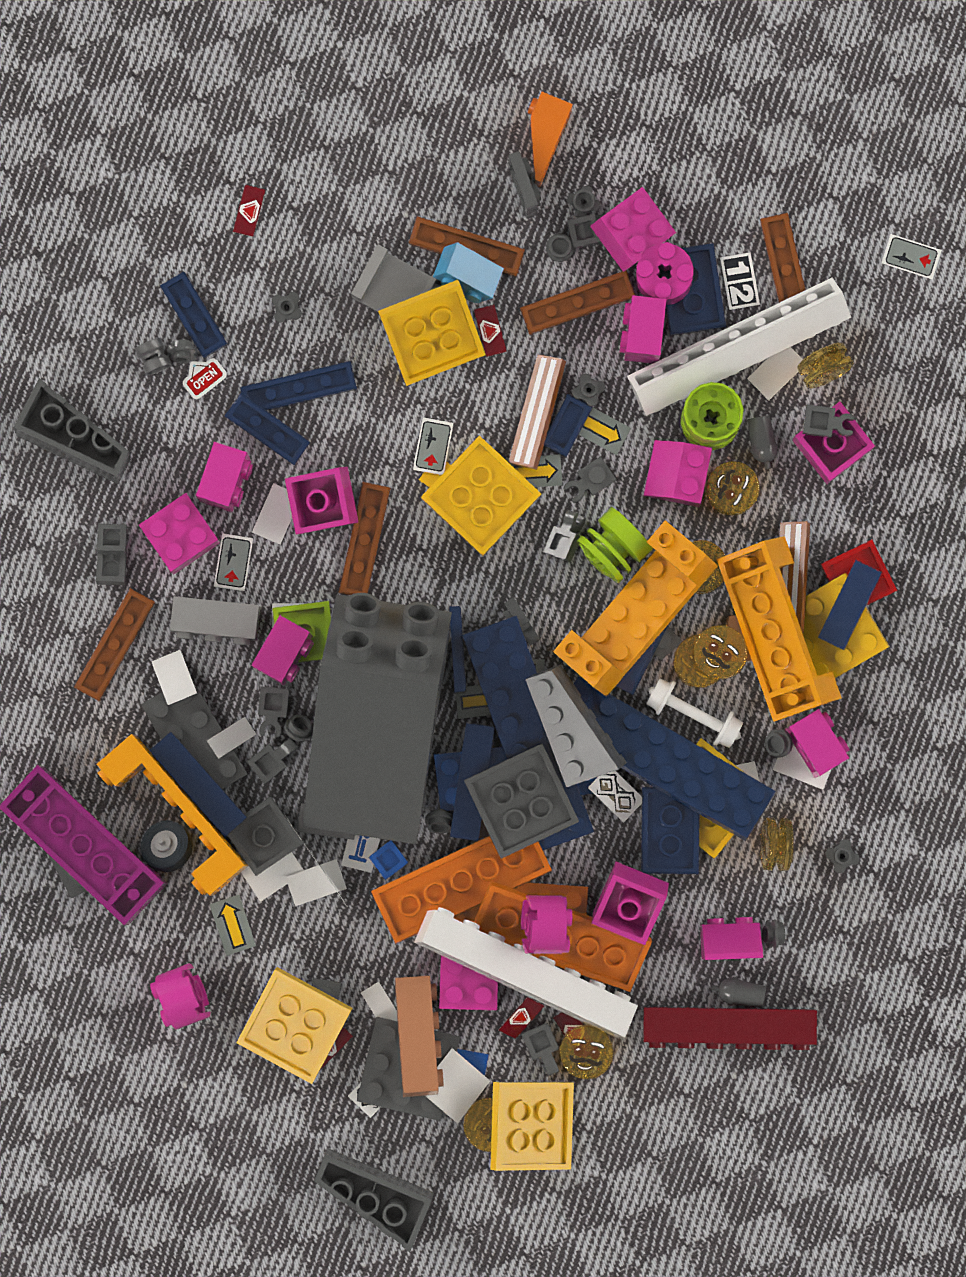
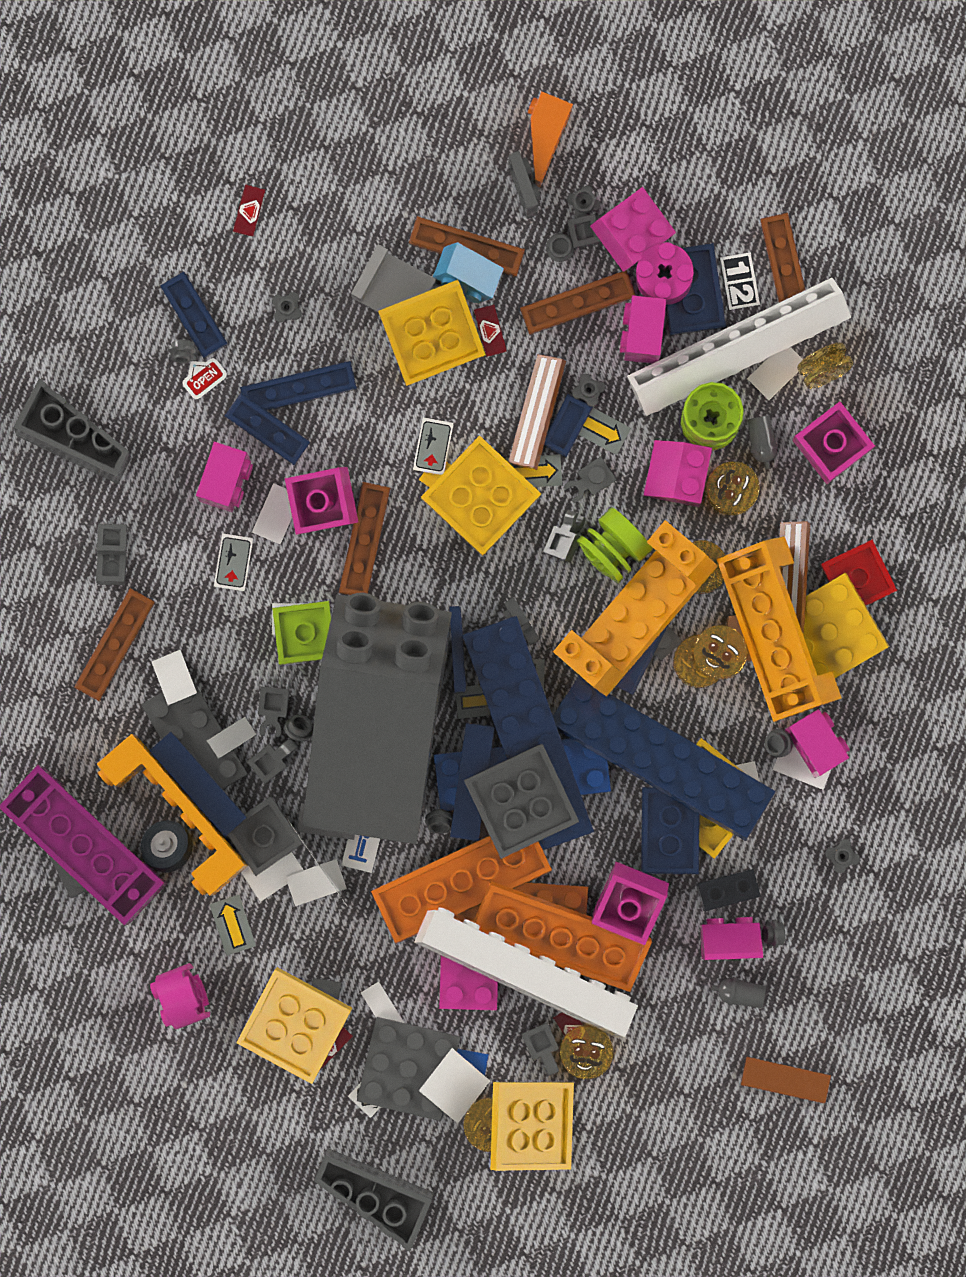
(153, 356): flat silver wheel -> none
(179, 533): dark pink brick -> none
(215, 620): light grey brick -> none
(283, 651): dark pink brick -> none
(388, 859): blue plate -> none
(417, 1036): nougat brick -> none
(521, 1017): dark red sticker -> none
(545, 924): dark pink brick -> none
(572, 728): wedge -> none
(616, 794): white sticker -> none
(727, 730): white piece -> none
(728, 890): none -> black brick
(729, 1026): dark red brick -> none
(776, 845): clear yellow head -> none
(785, 1079): none -> dark orange tile
(821, 422): dark grey plate -> none
(850, 604): dark blue tile -> none
(911, 256): sticker -> none

